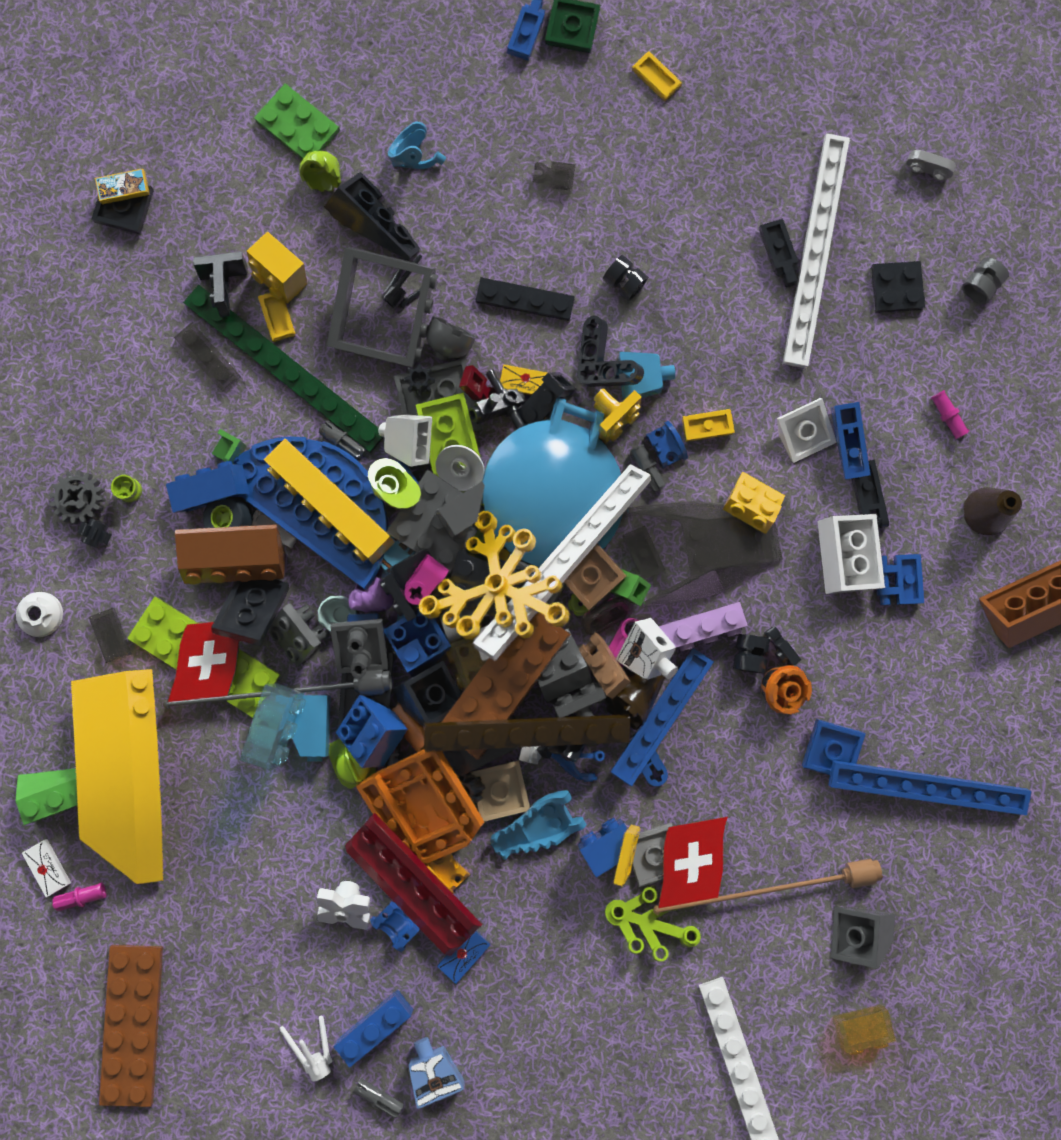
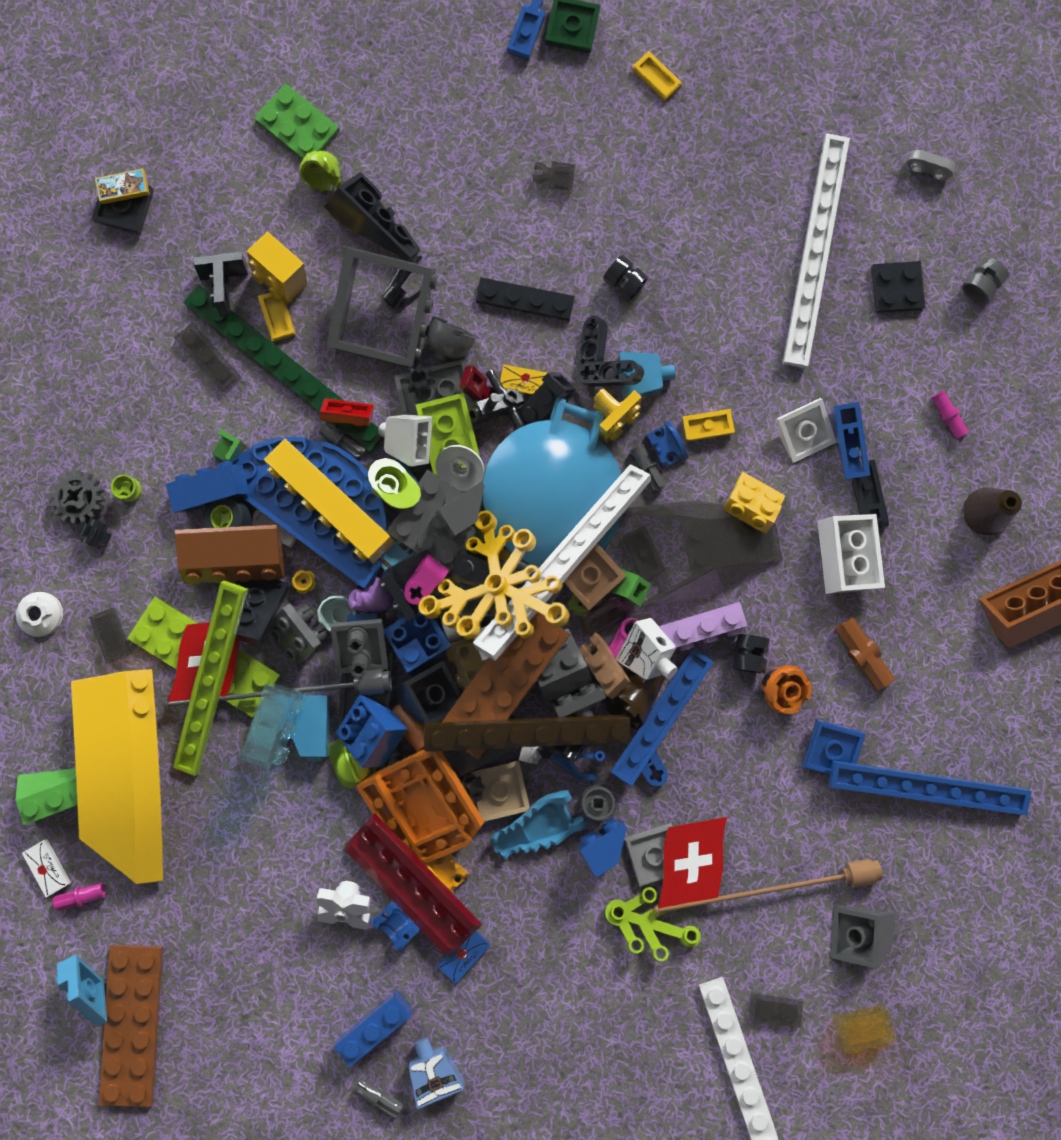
(83, 988): none -> dark azure plate
(210, 677): none -> lime tile
(297, 581): none -> yellow plate
(314, 1064): white plant -> none
(346, 412): none -> red plate
(405, 150): dark azure helmet -> none
(597, 802): none -> dark grey wheel
(627, 855): yellow tile -> none
(775, 1010): none -> clear smoke plate
(780, 251): black hinge -> none
(785, 652): black plate -> none
(865, 654): none -> dark orange piece
(907, 580): blue plate -> none

